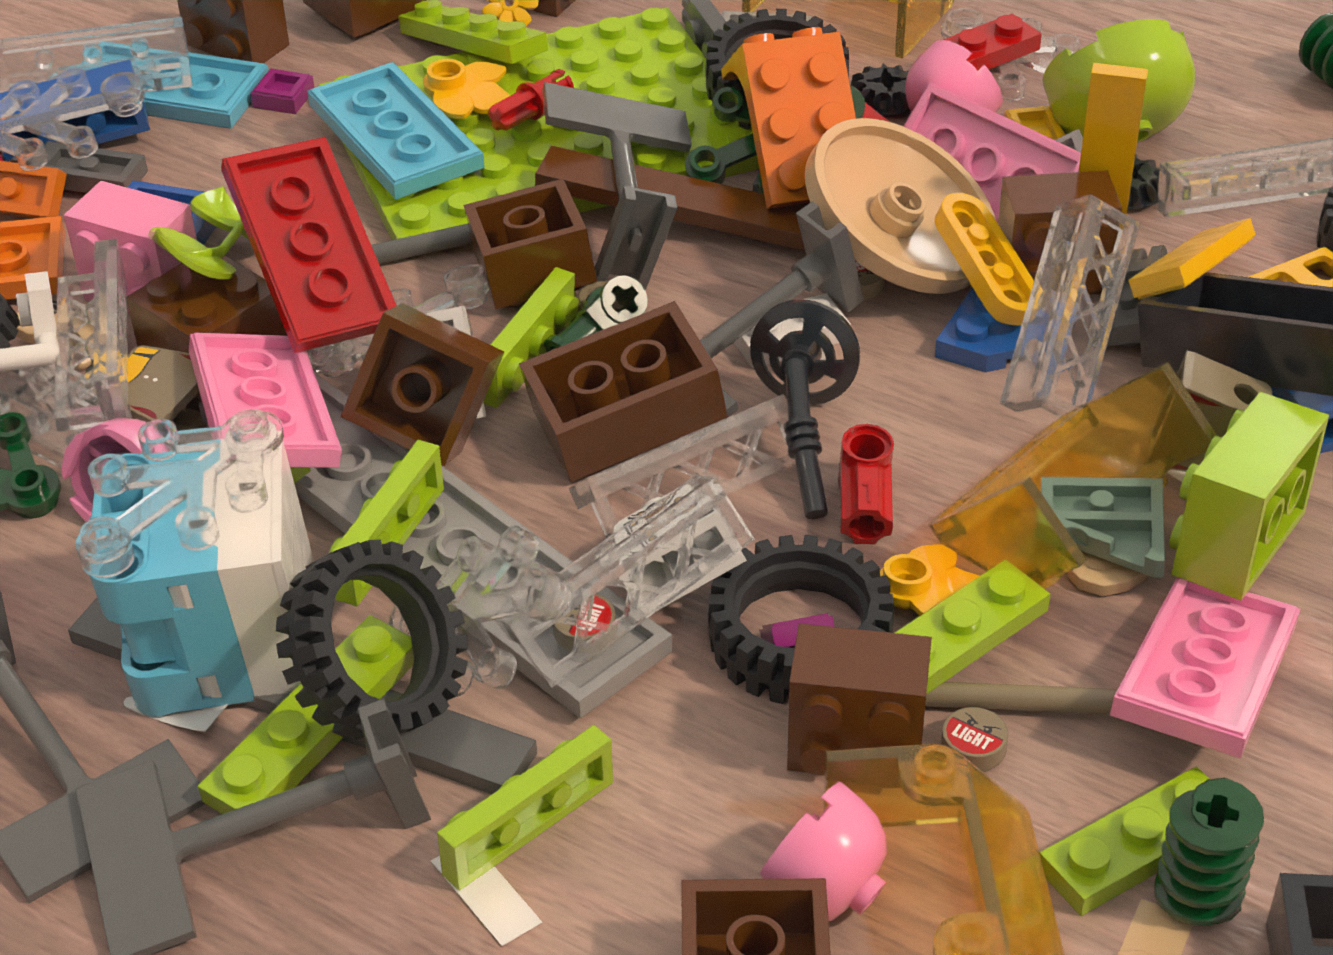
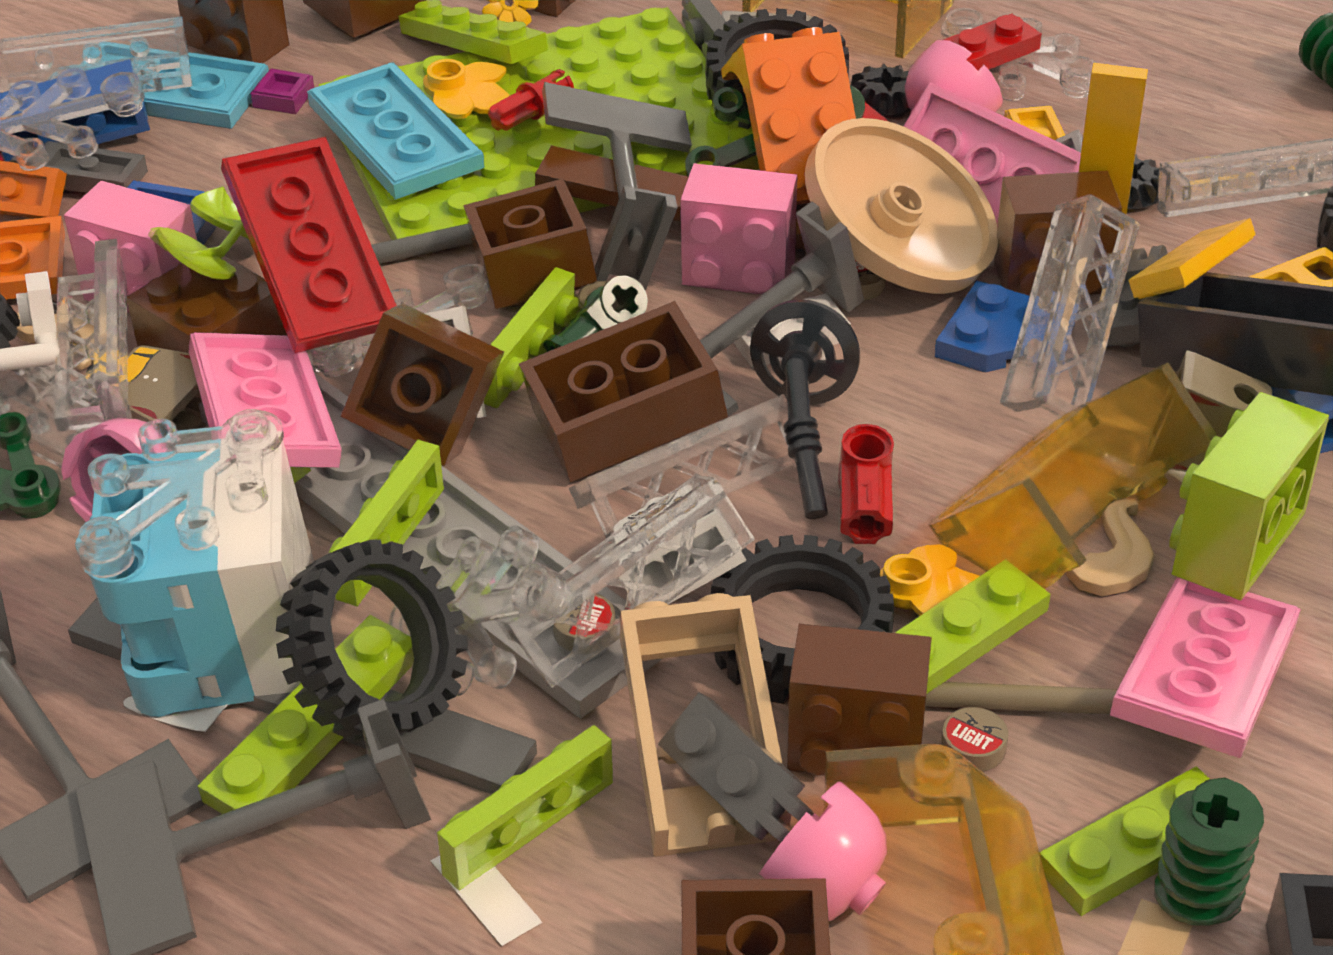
(689, 816): none -> tan door
(734, 768): none -> dark grey hinge
(737, 228): none -> bright pink brick
(785, 632): magenta tile -> none
(985, 257): yellow plate -> none
(1112, 518): sand green wing -> none
(1135, 44): lime cylinder -> none

